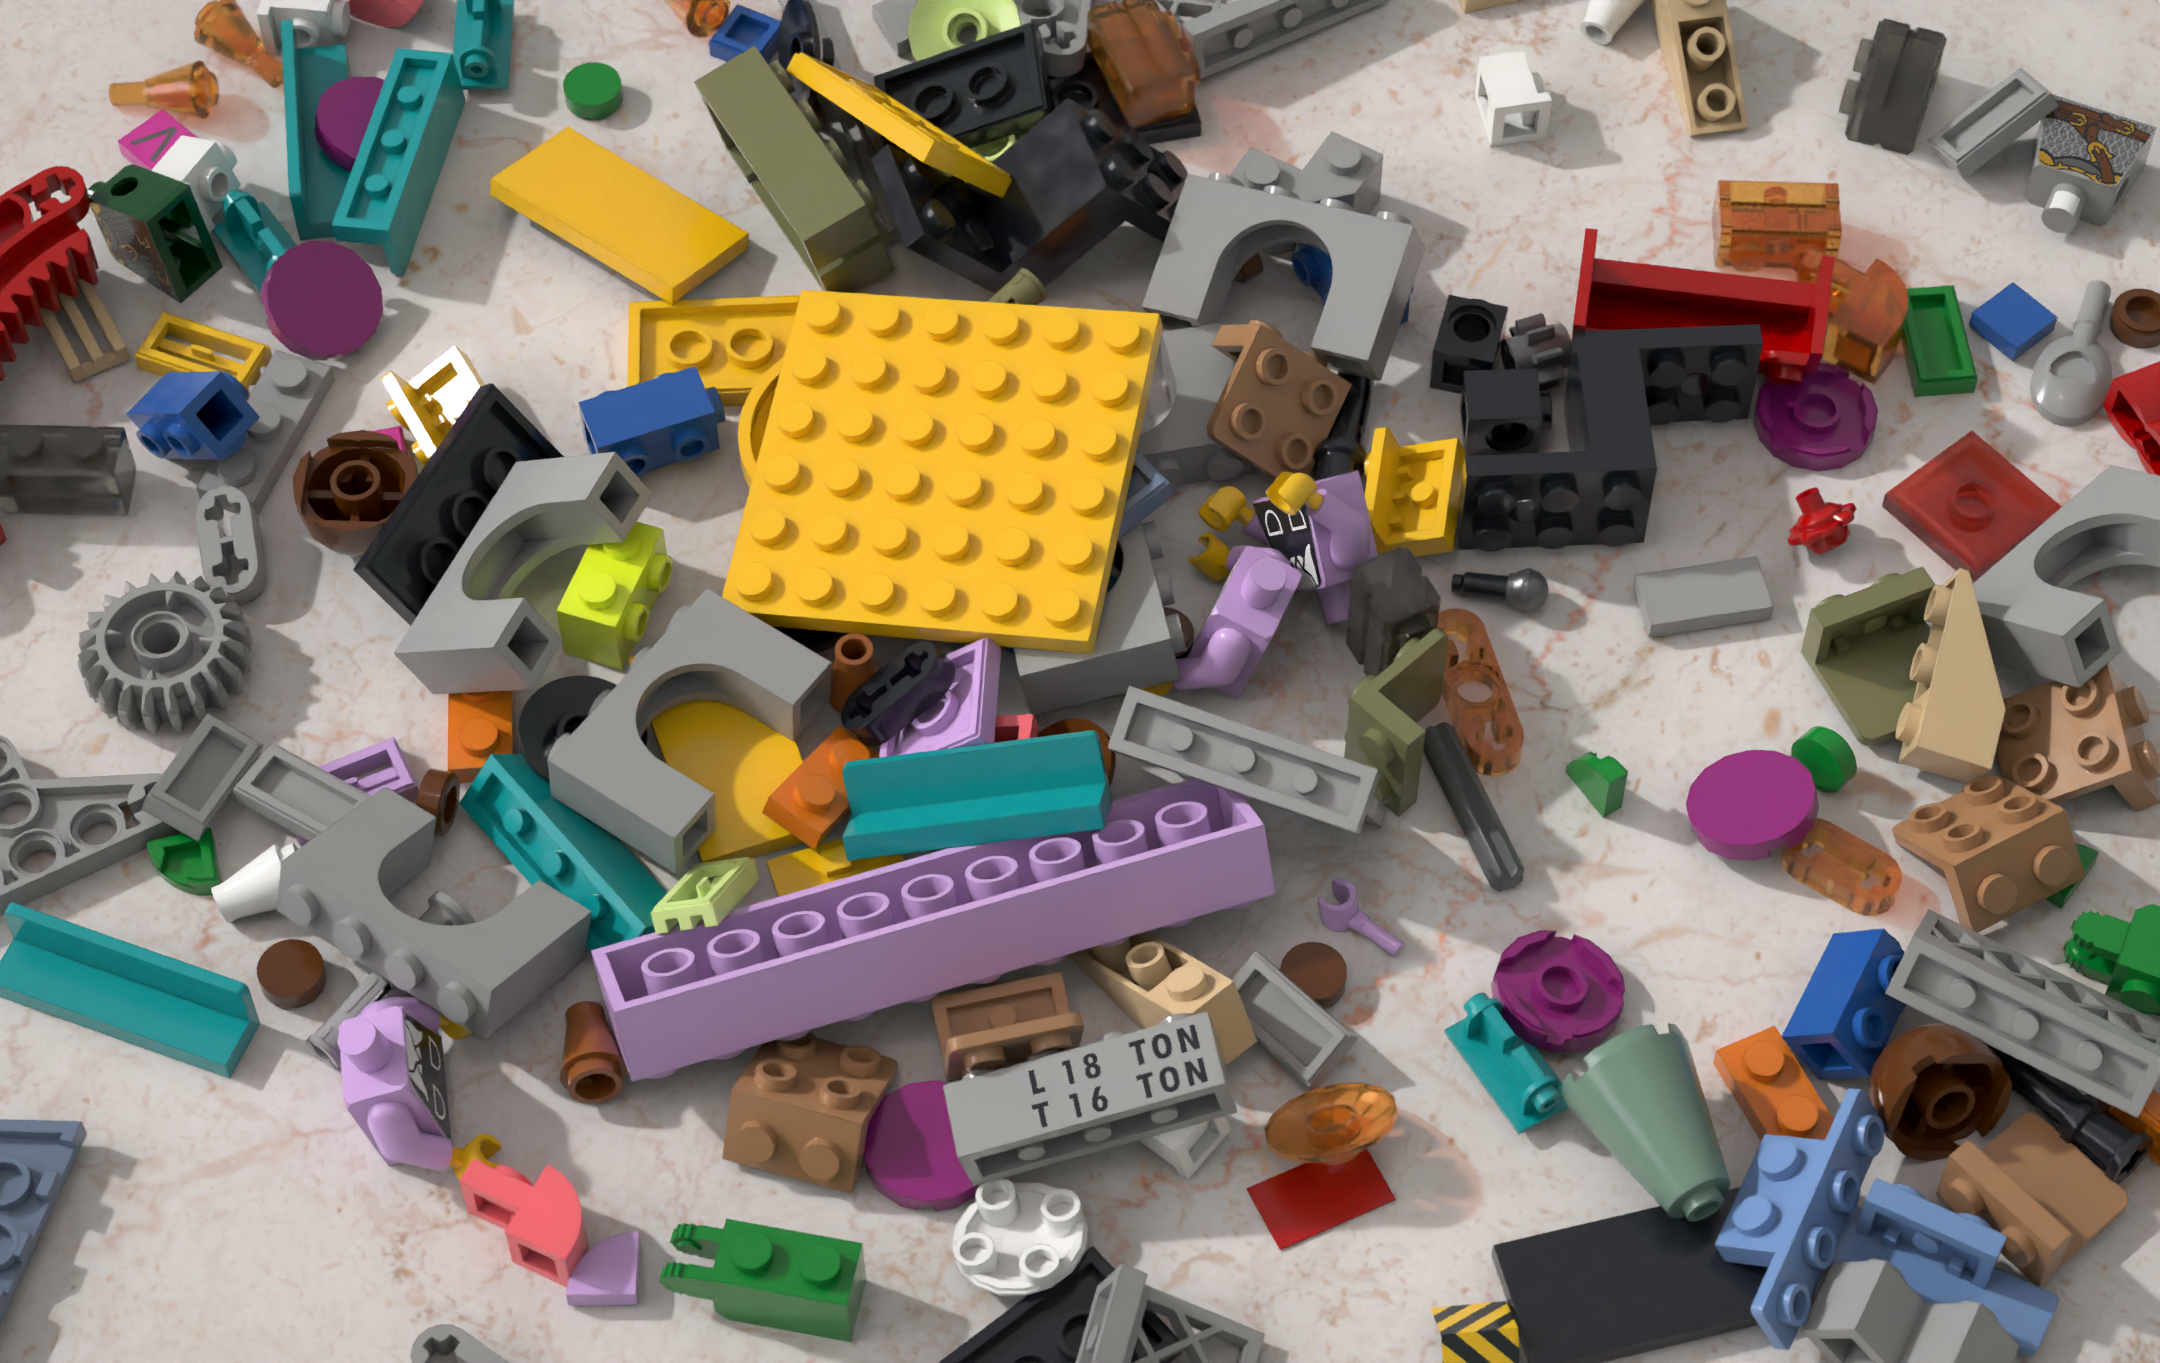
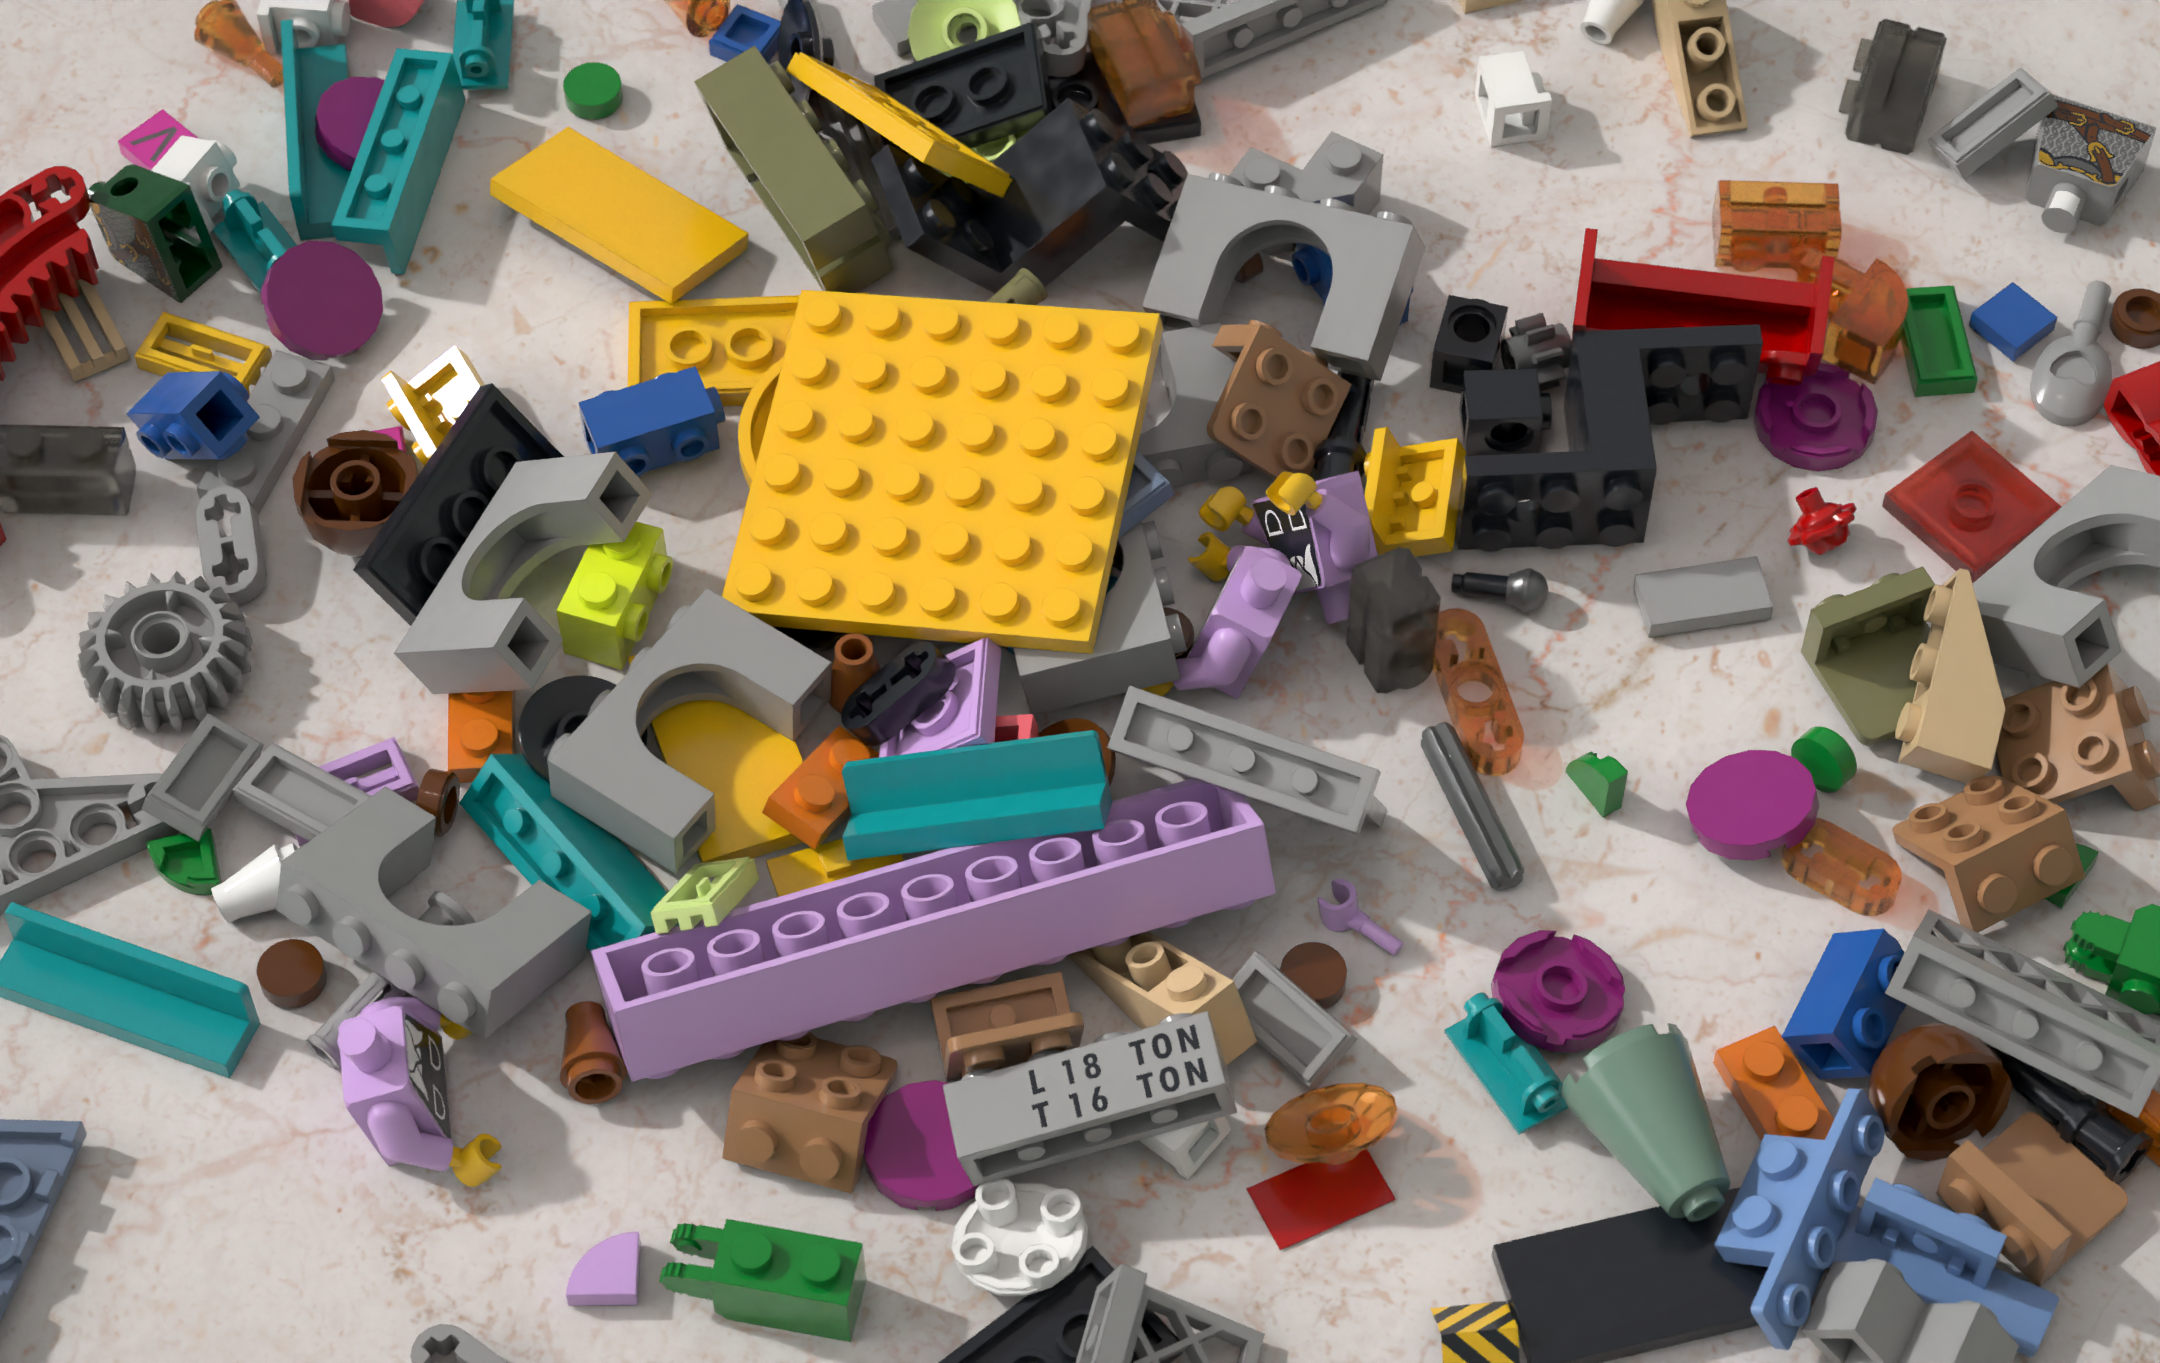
(182, 90): clear orange cone -> none
(539, 1221): coral brick -> none
(1385, 718): olive bracket -> none

